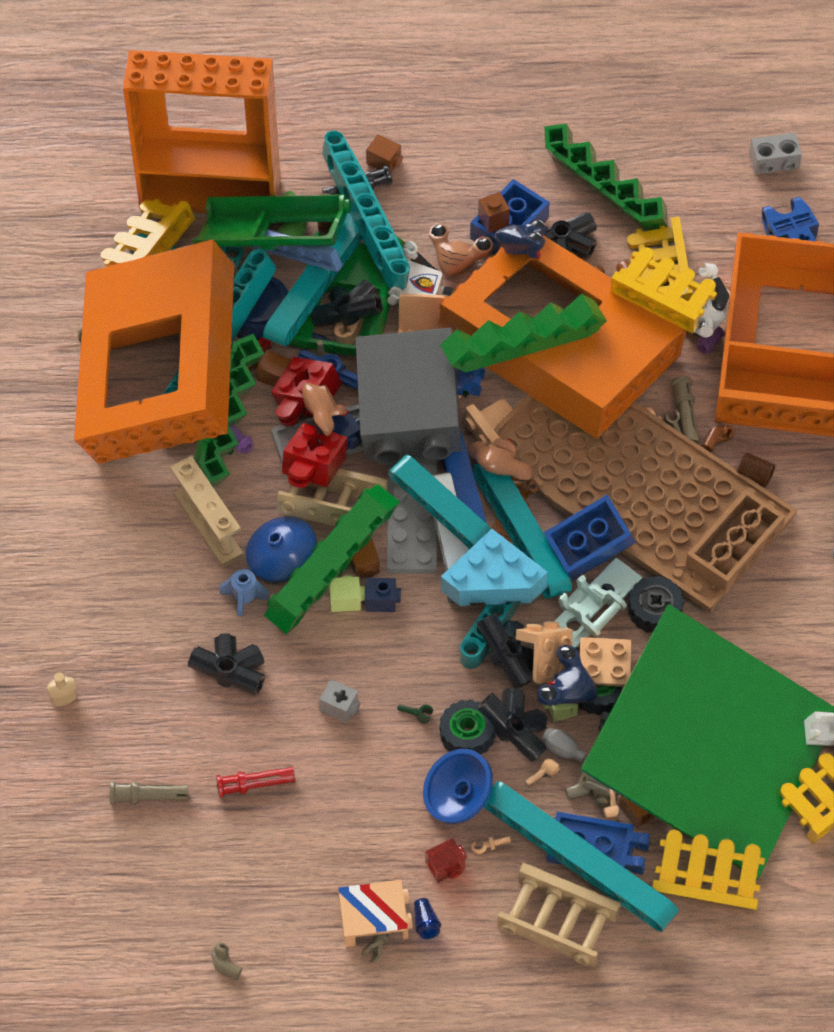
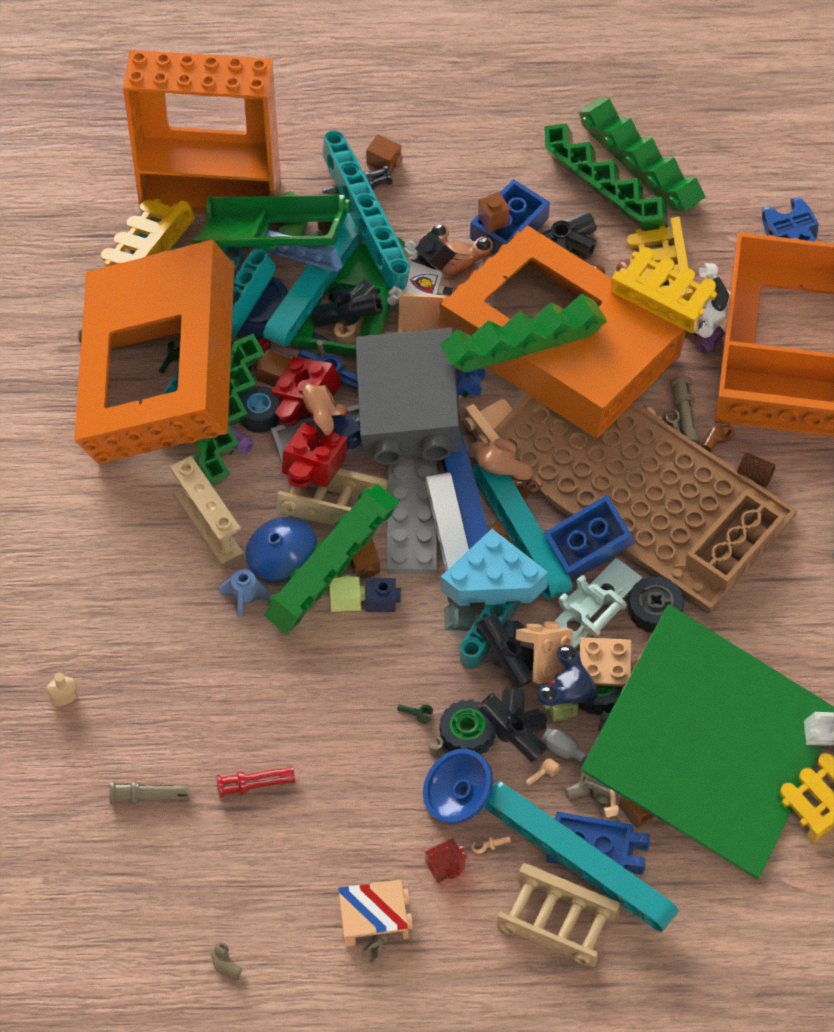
(172, 355): none -> dark green hand
(227, 658): black piece -> none
(261, 409): none -> black wheel
(339, 701): light grey brick -> none
(426, 920): clear blue cone -> none
(435, 250): none -> black brick
(437, 751): none -> dark tan hand
(439, 501): teal beam -> none
(459, 617): none -> clear light blue slope
(523, 239): dark blue head -> none
(640, 155): none -> green brick
(720, 880): yellow fence -> none
(775, 153): light grey brick -> none

